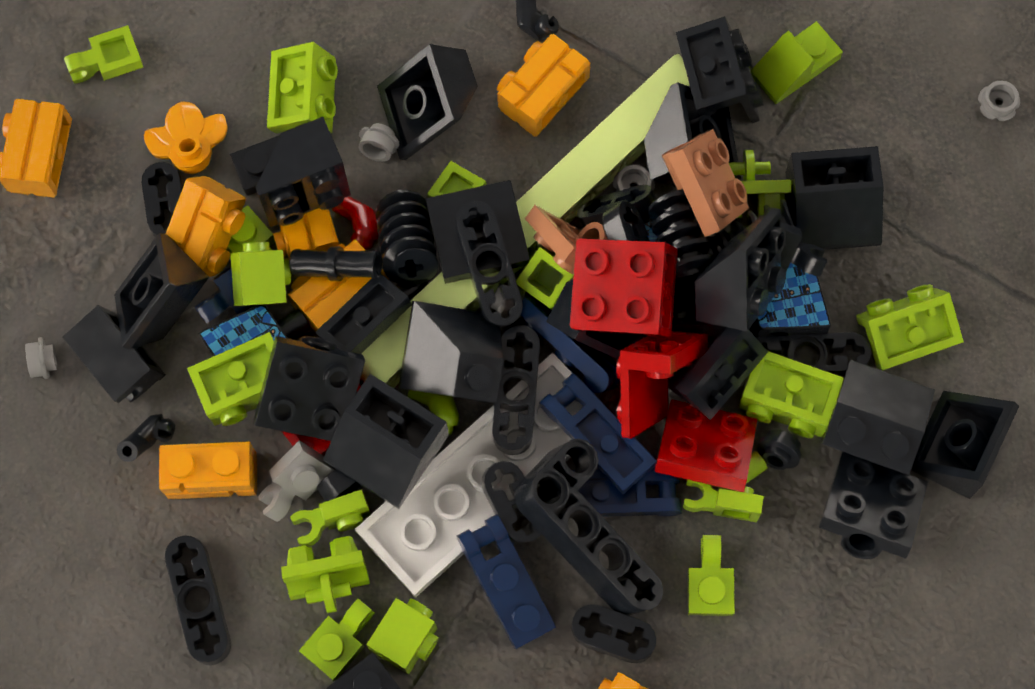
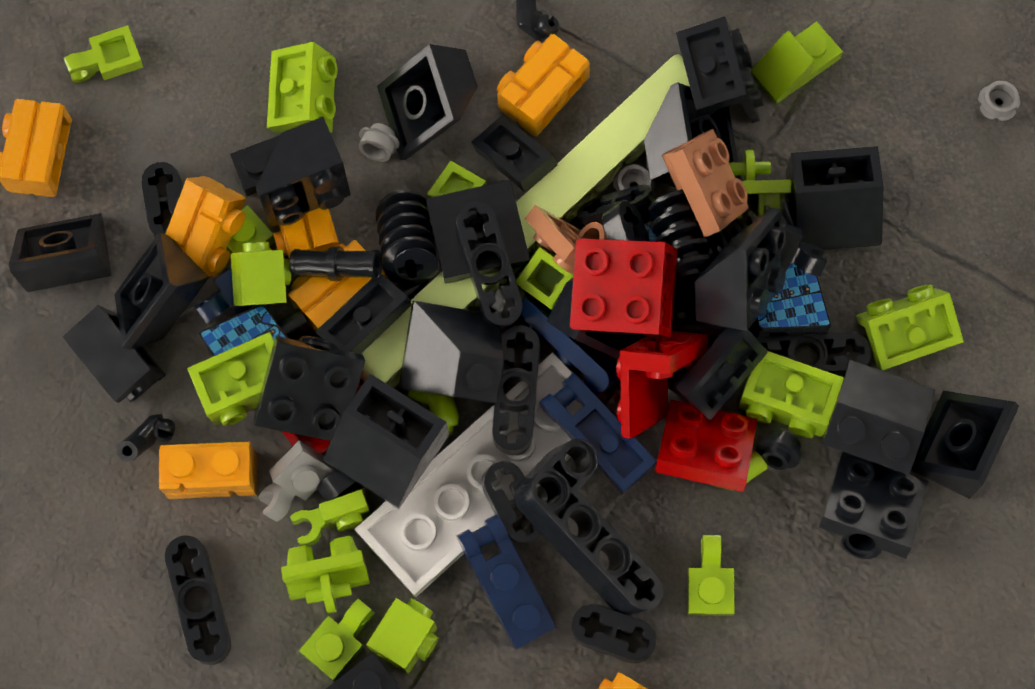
(40, 358): light grey plate -> none
(60, 253): none -> black slope
(186, 137): light orange plate -> none
(362, 221): red arm -> none
(514, 153): none -> black plate
(611, 502): dark blue plate -> none
(726, 502): lime plate -> none

